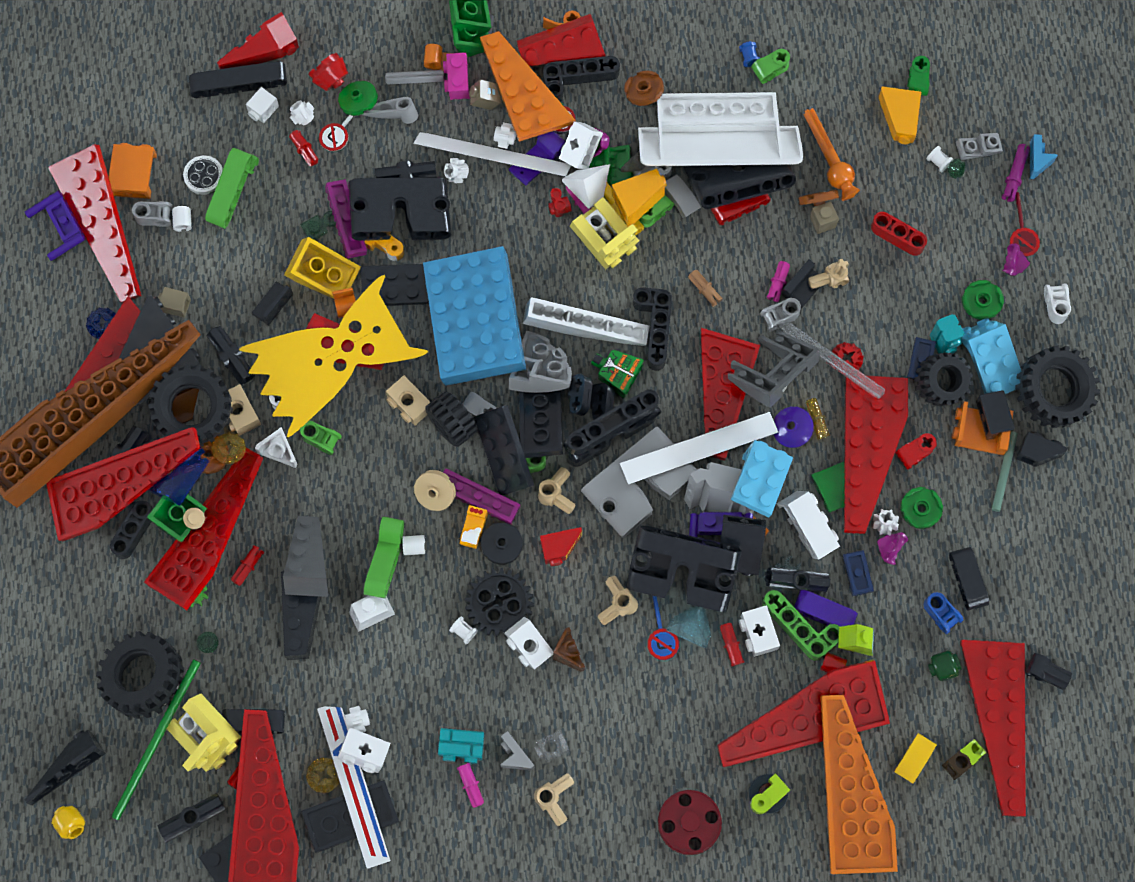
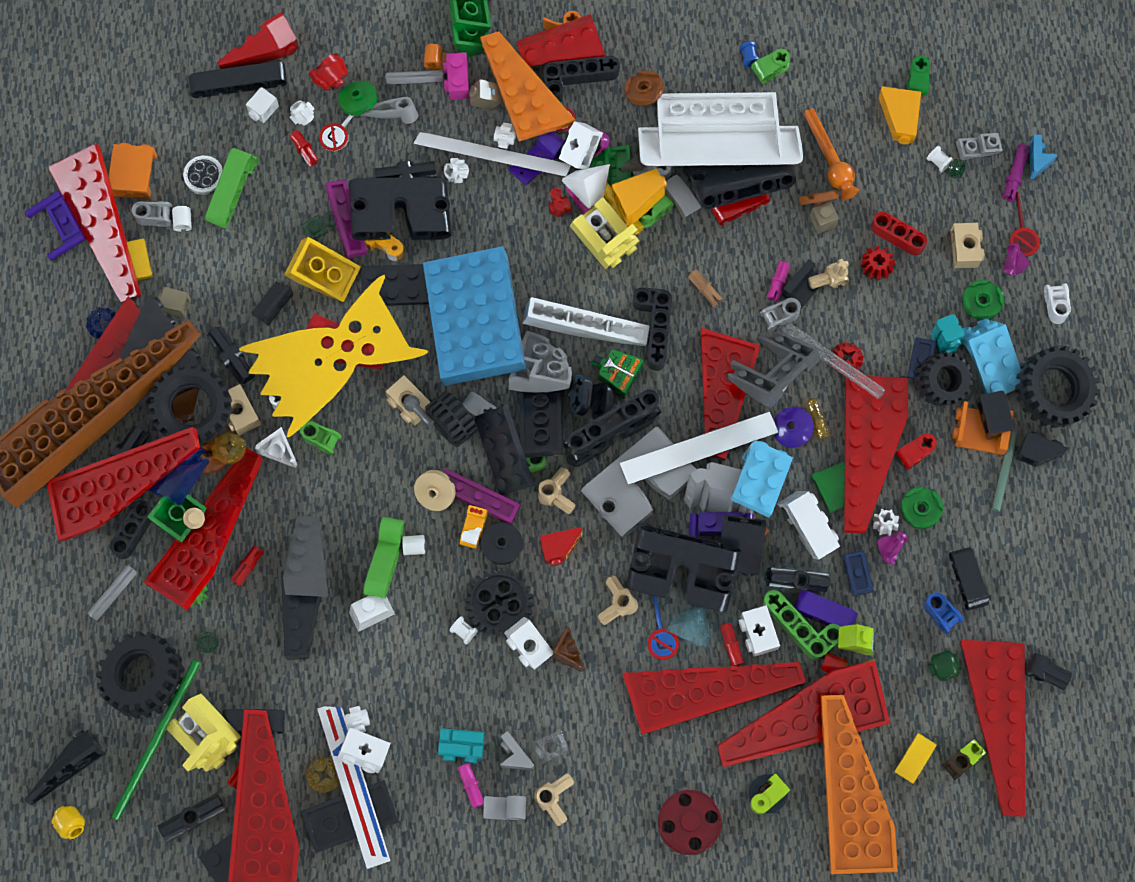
(112, 593): none -> light grey axle
(140, 259): none -> yellow tile
(343, 301): orange panel -> none
(412, 404): none -> dark grey bar
(505, 808): none -> light grey panel
(685, 694): none -> red wing
(884, 259): none -> red gear
(963, 256): none -> tan brick

